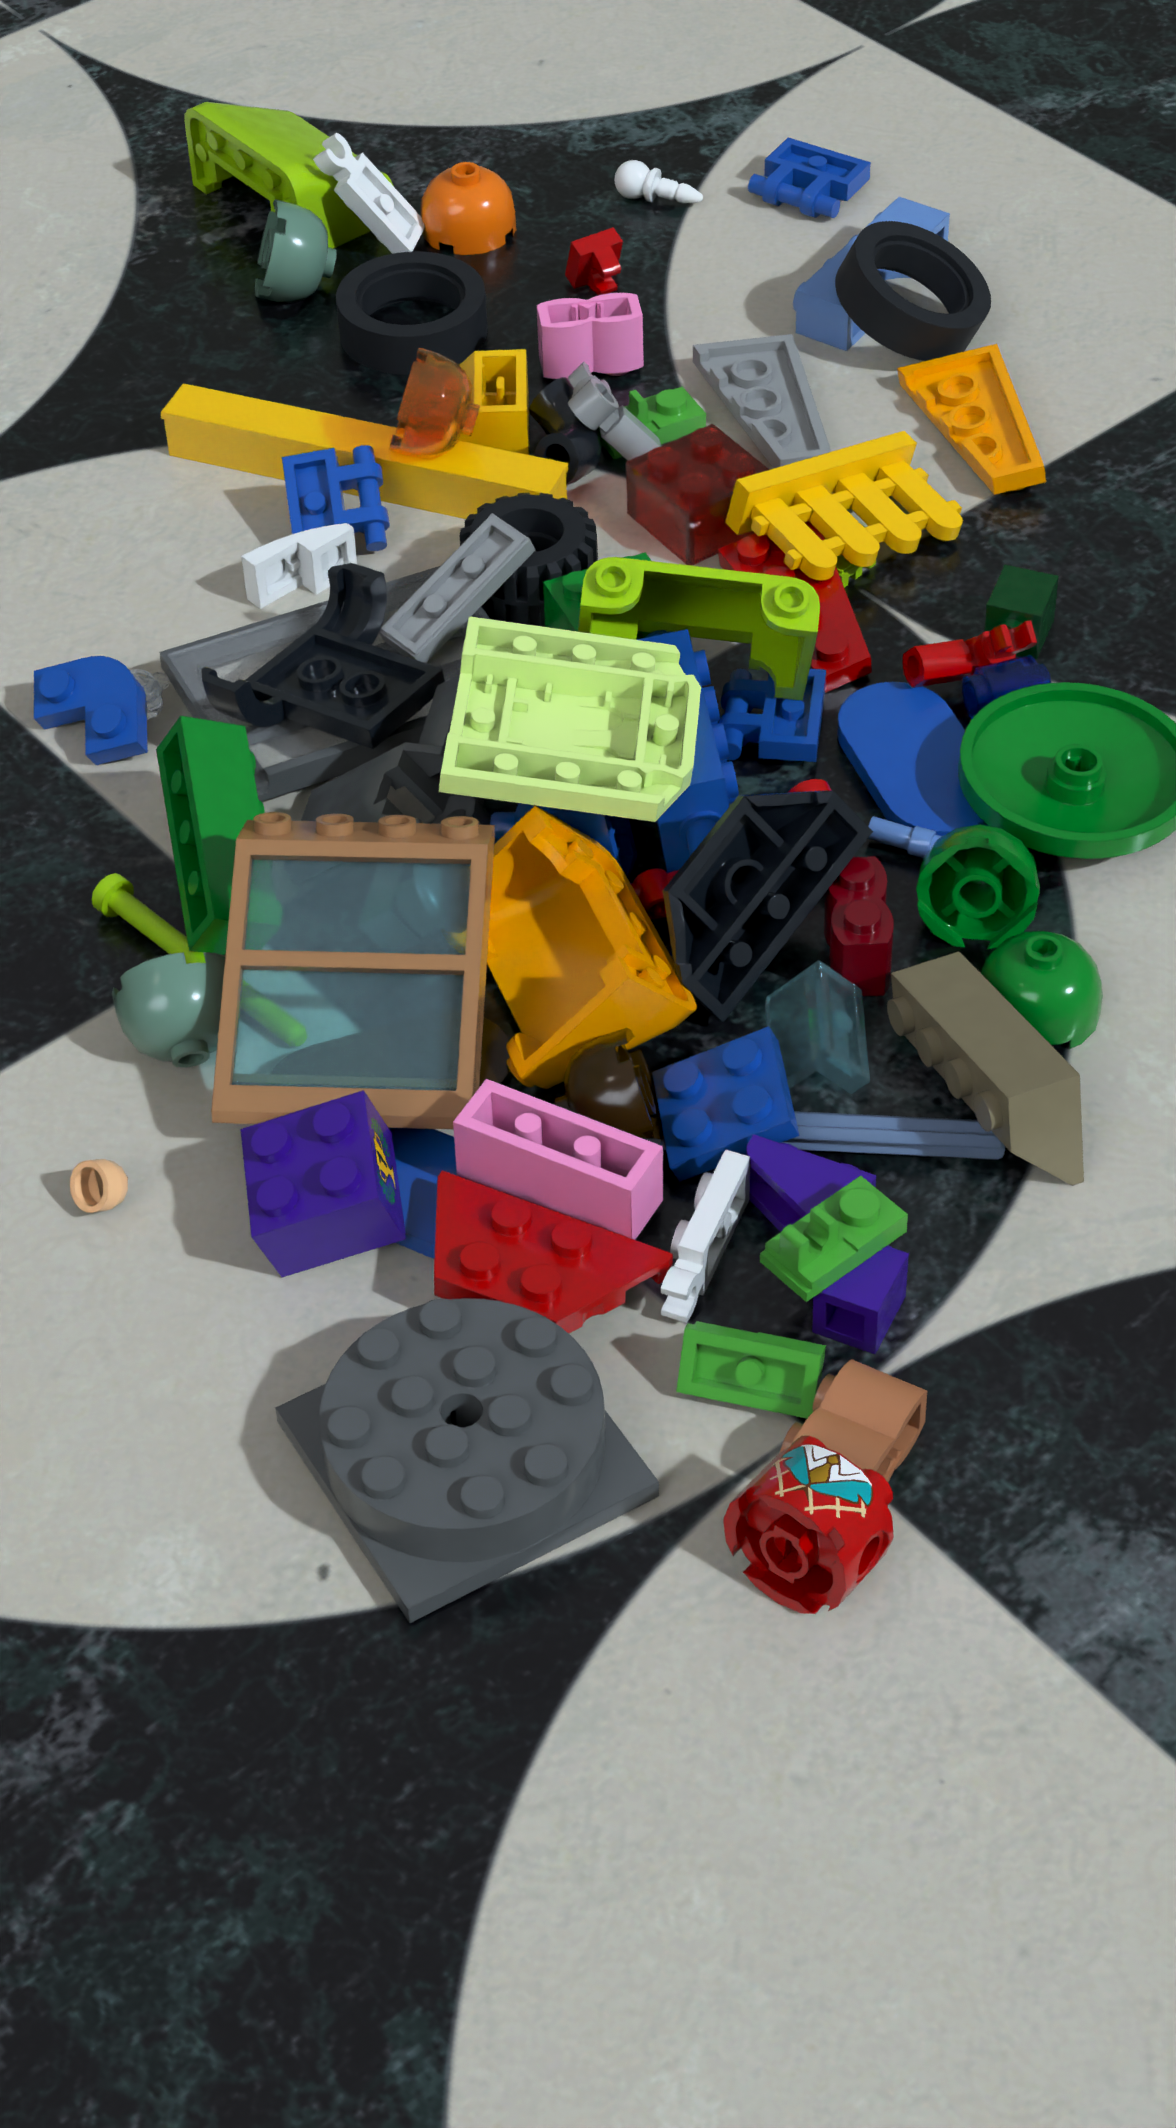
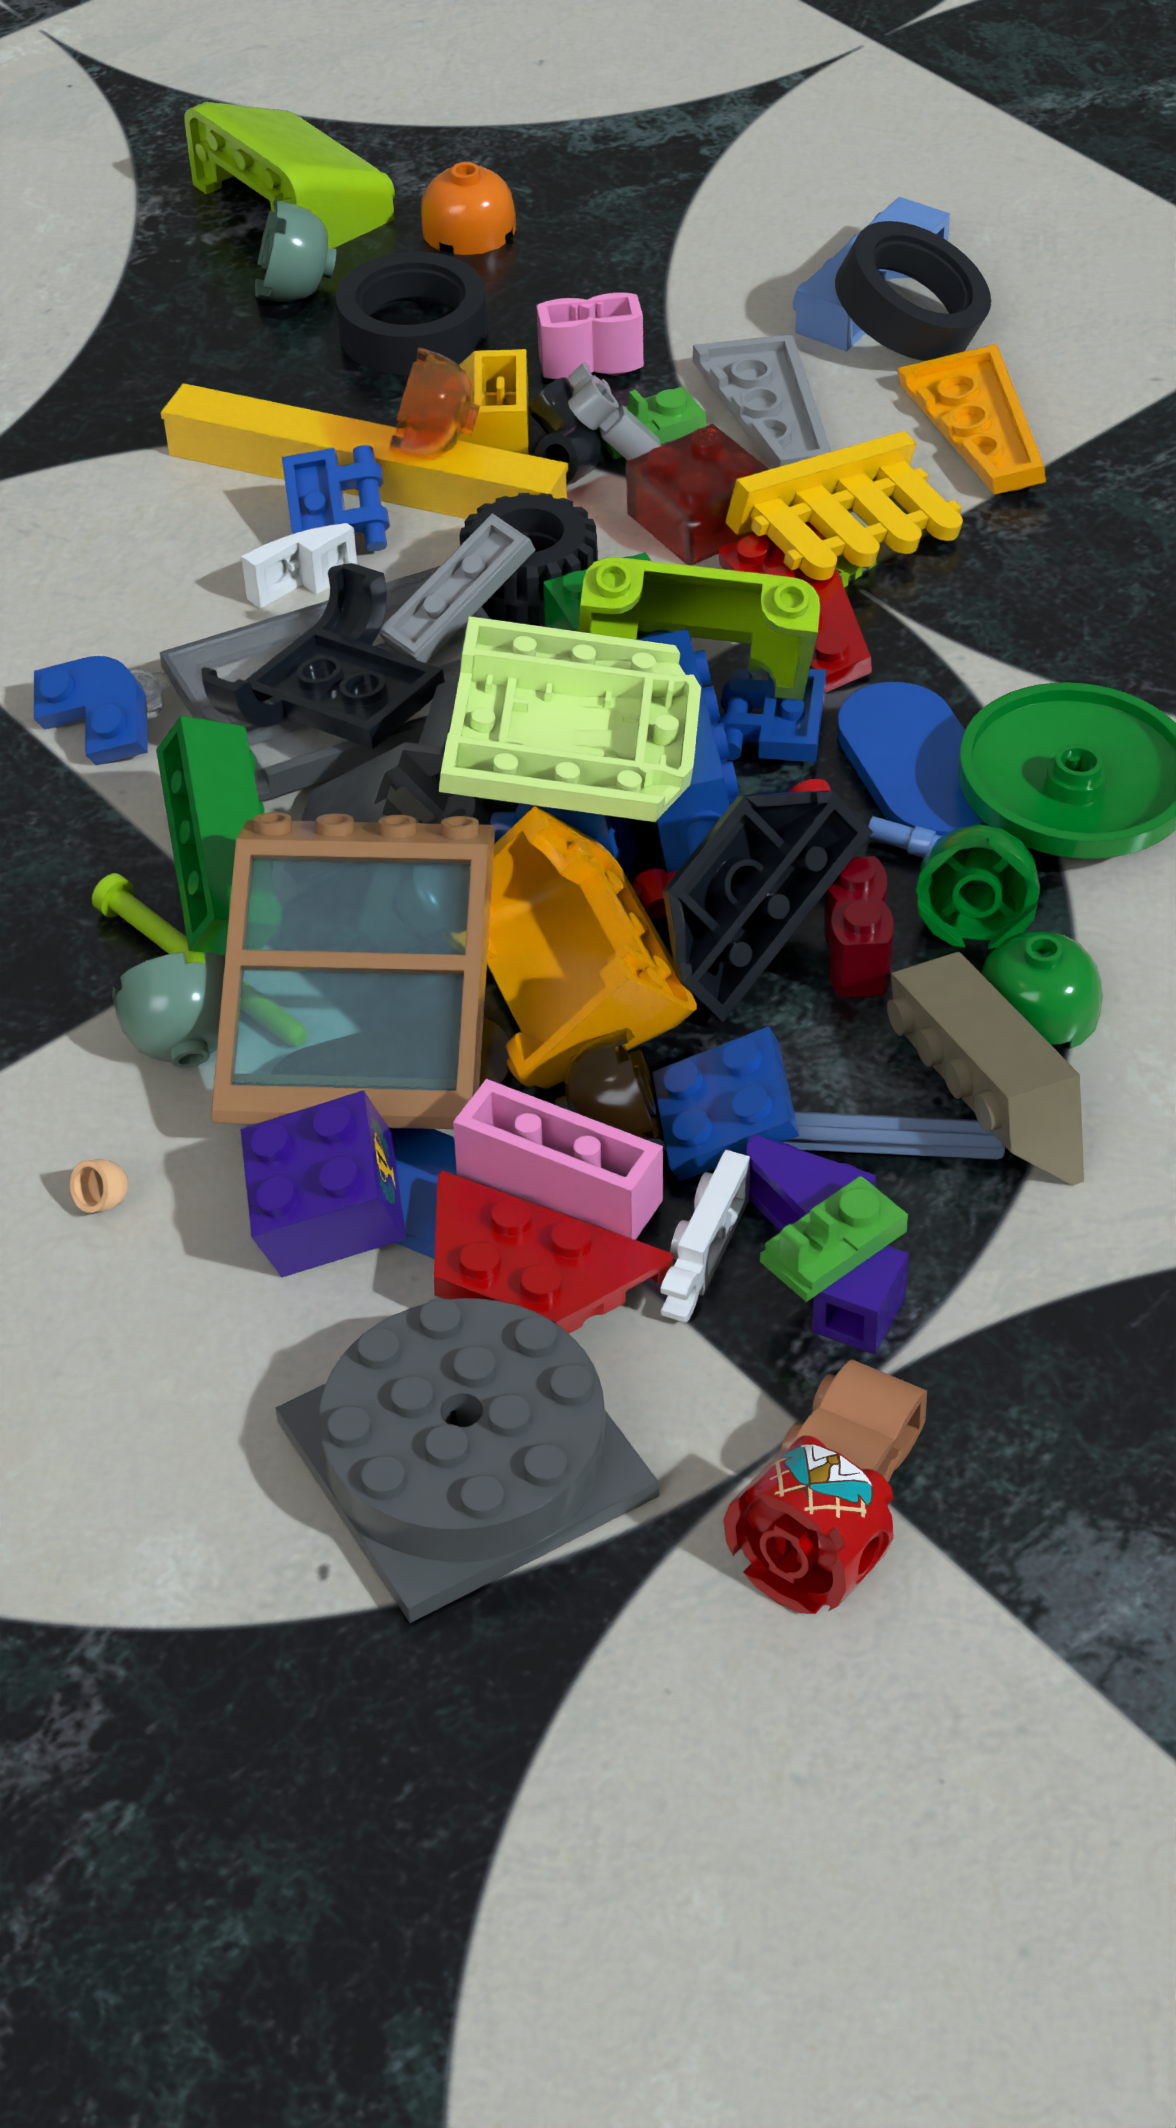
(370, 196): white plate -> none
(594, 261): red tile -> none
(636, 180): white bar -> none
(750, 1368): bright green plate -> none
(820, 1027): clear light blue panel -> none
(822, 173): blue plate -> none
(958, 658): red bar -> none
(999, 679): clear blue brick -> none
(1023, 597): dark green brick -> none

